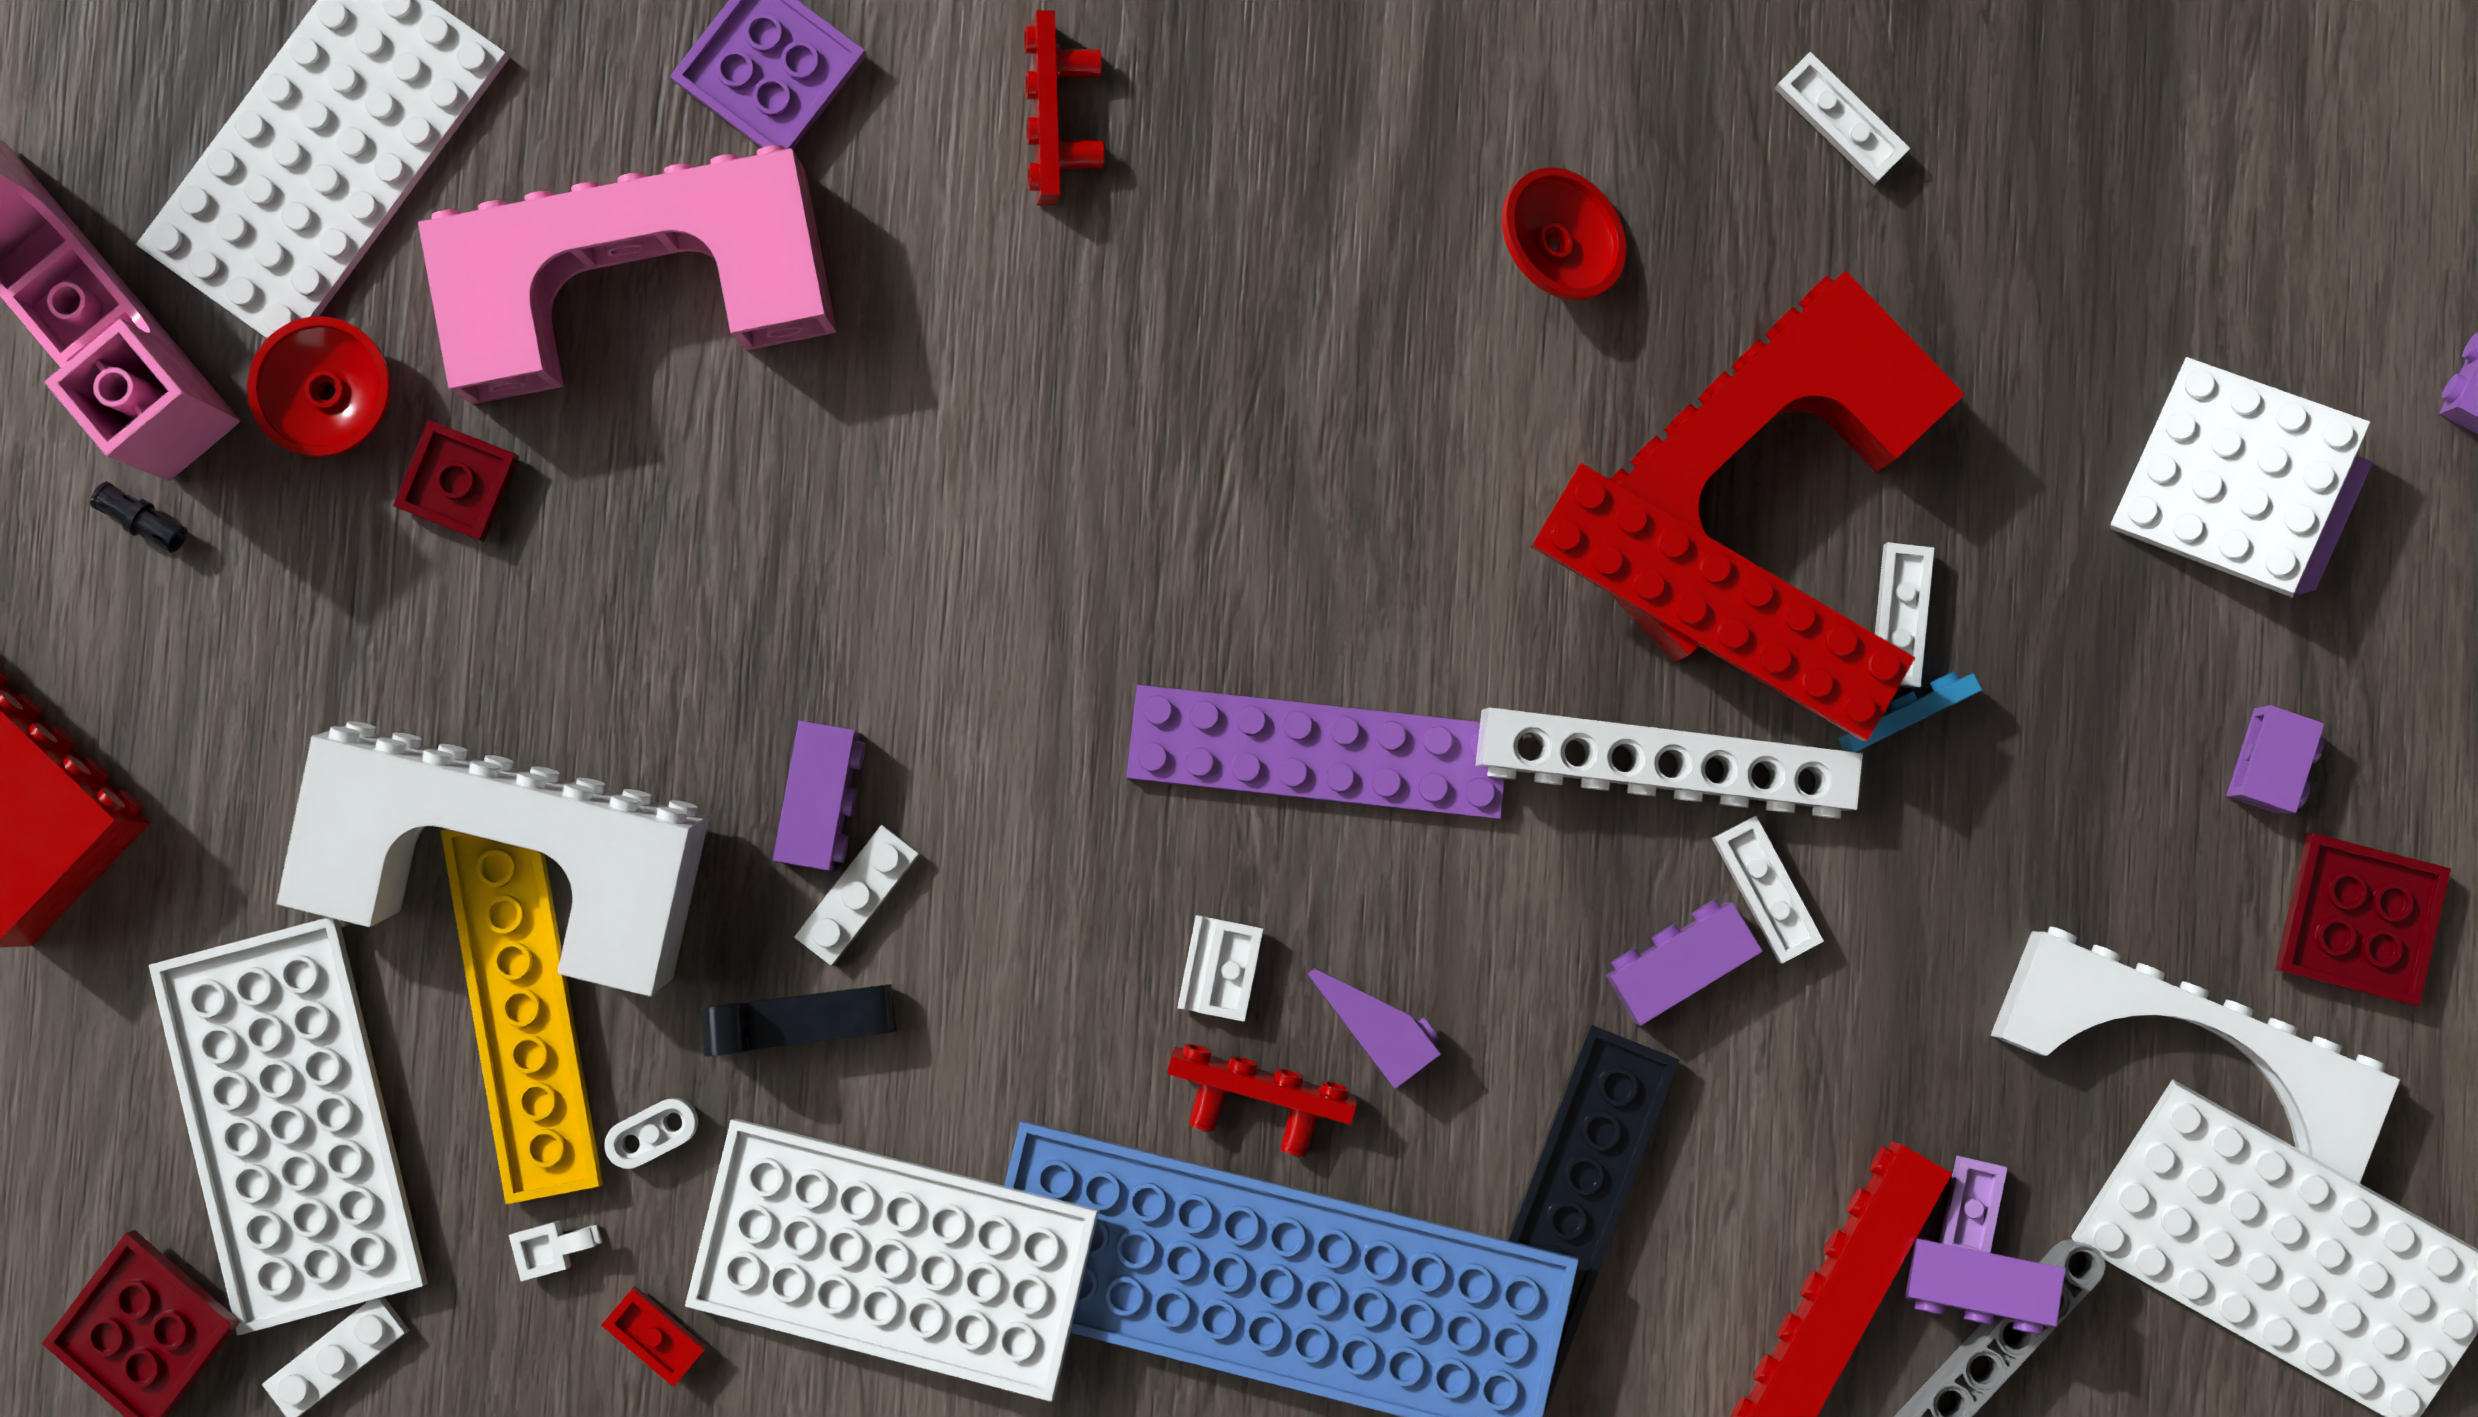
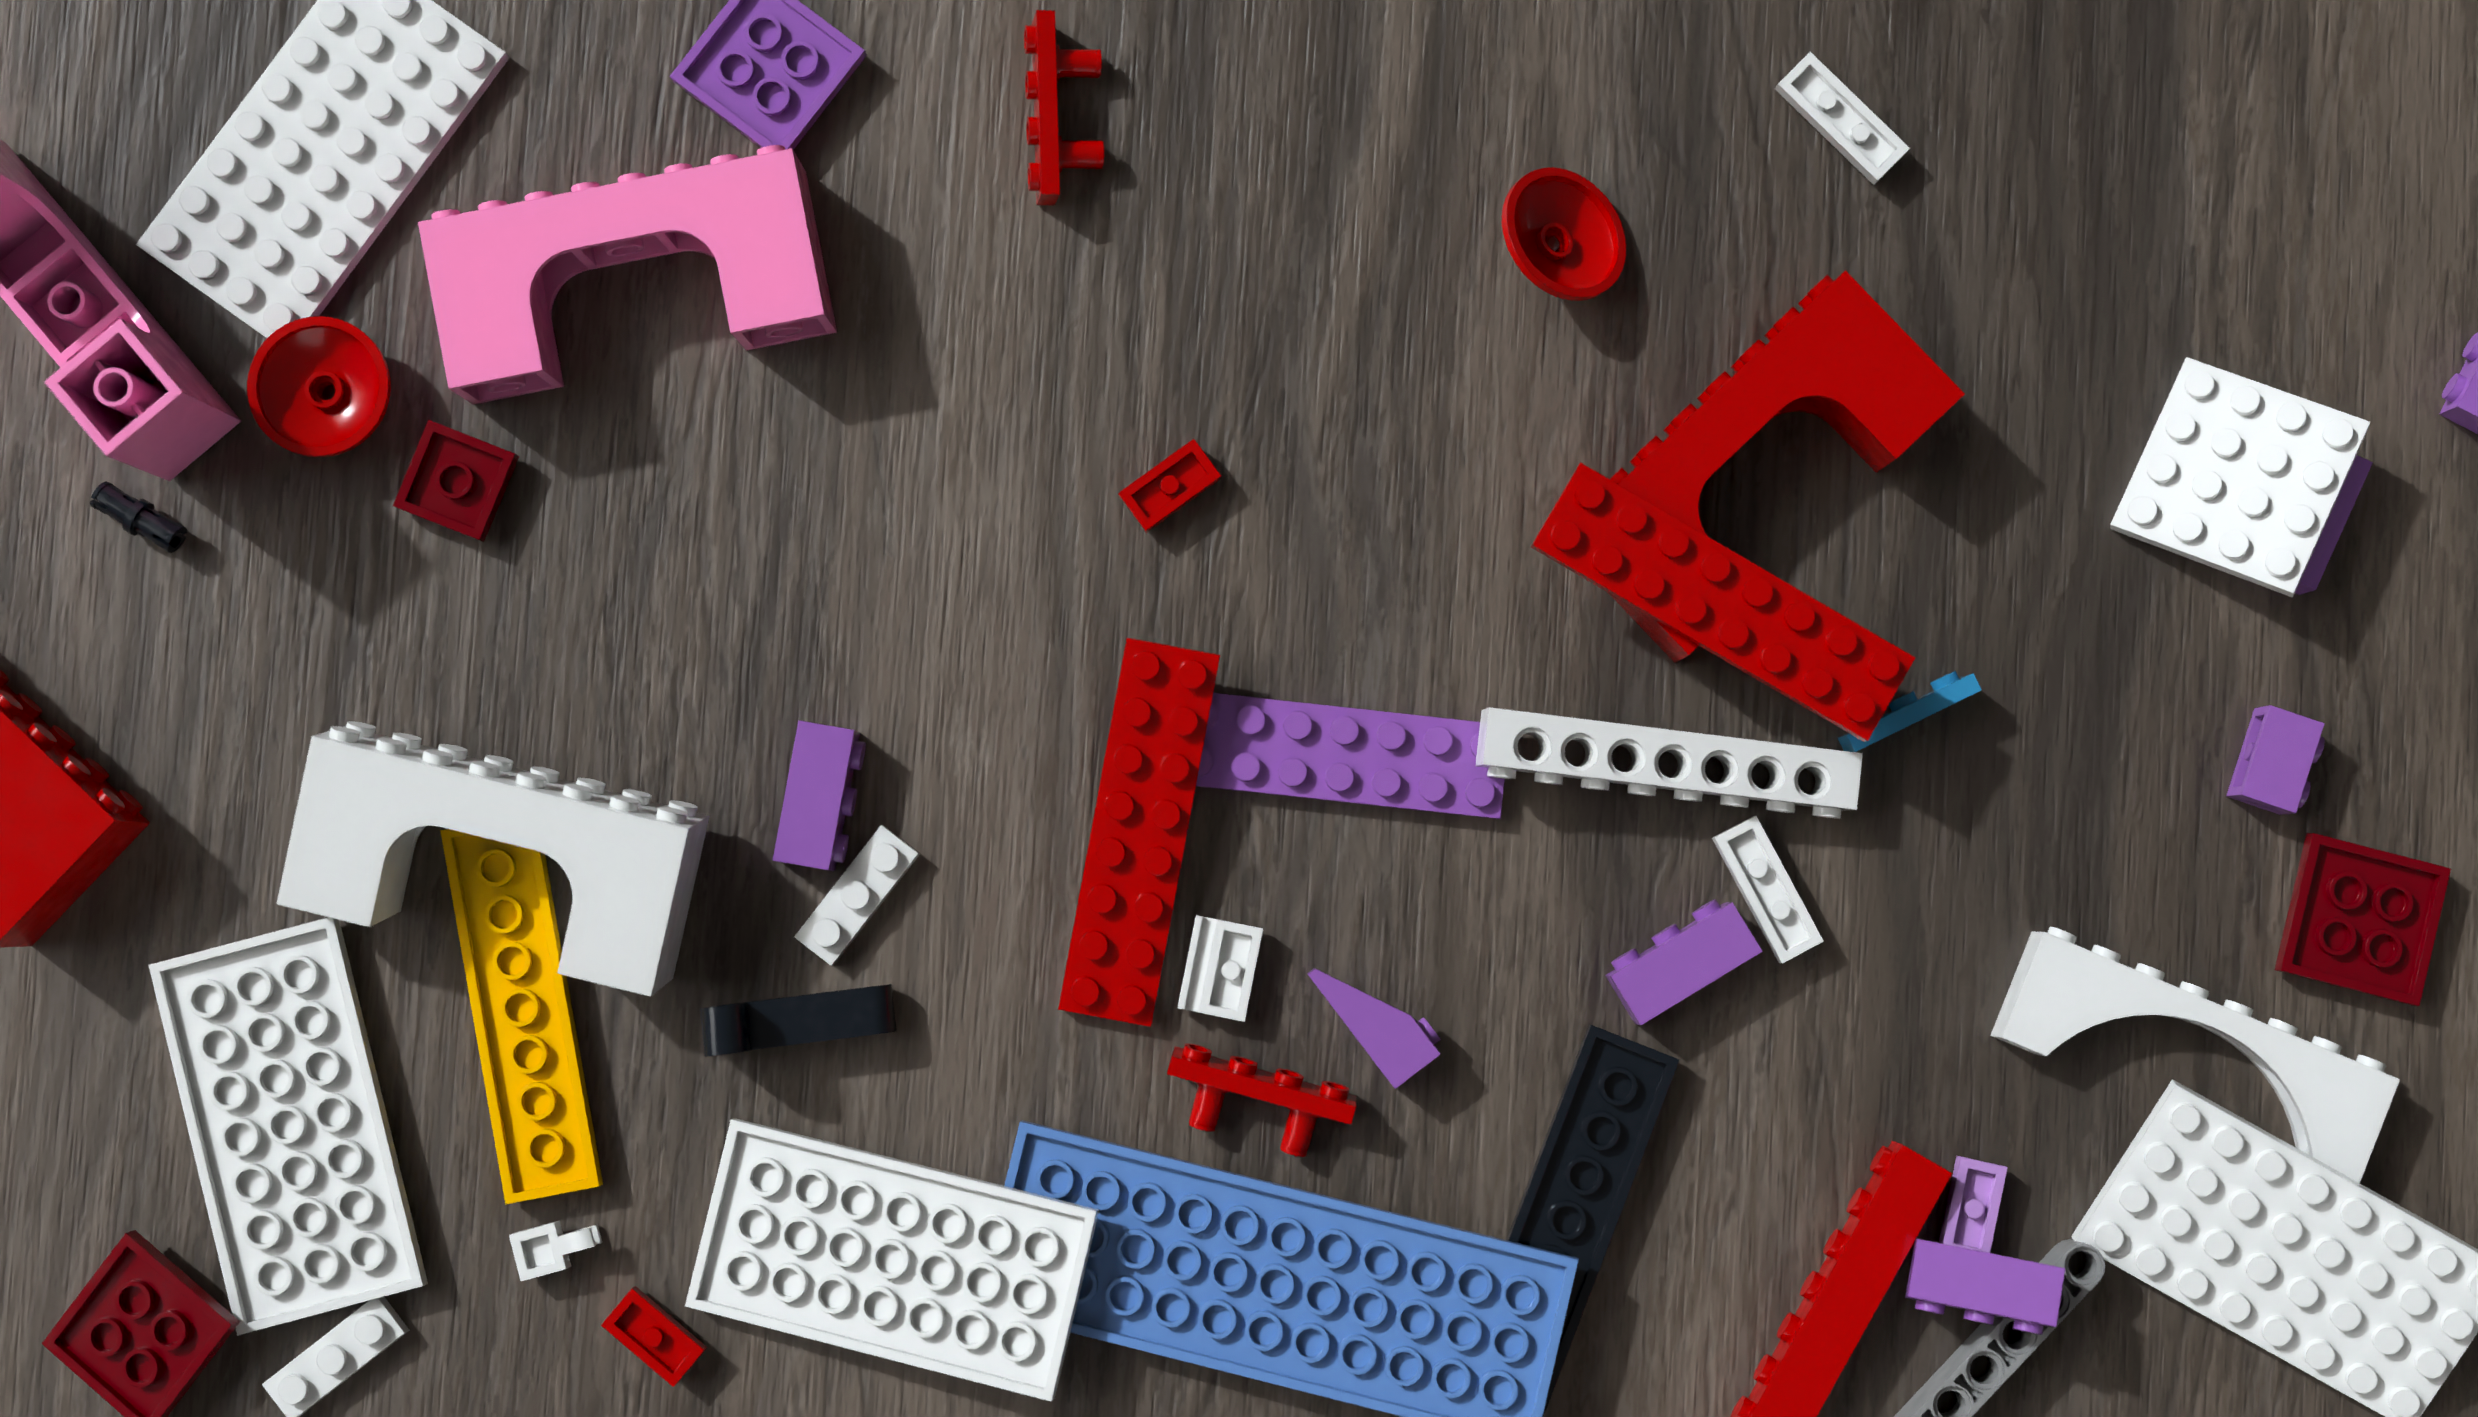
(652, 1131): white plate -> none
(1139, 831): none -> red plate
(1169, 485): none -> red plate
(1905, 602): white plate -> none

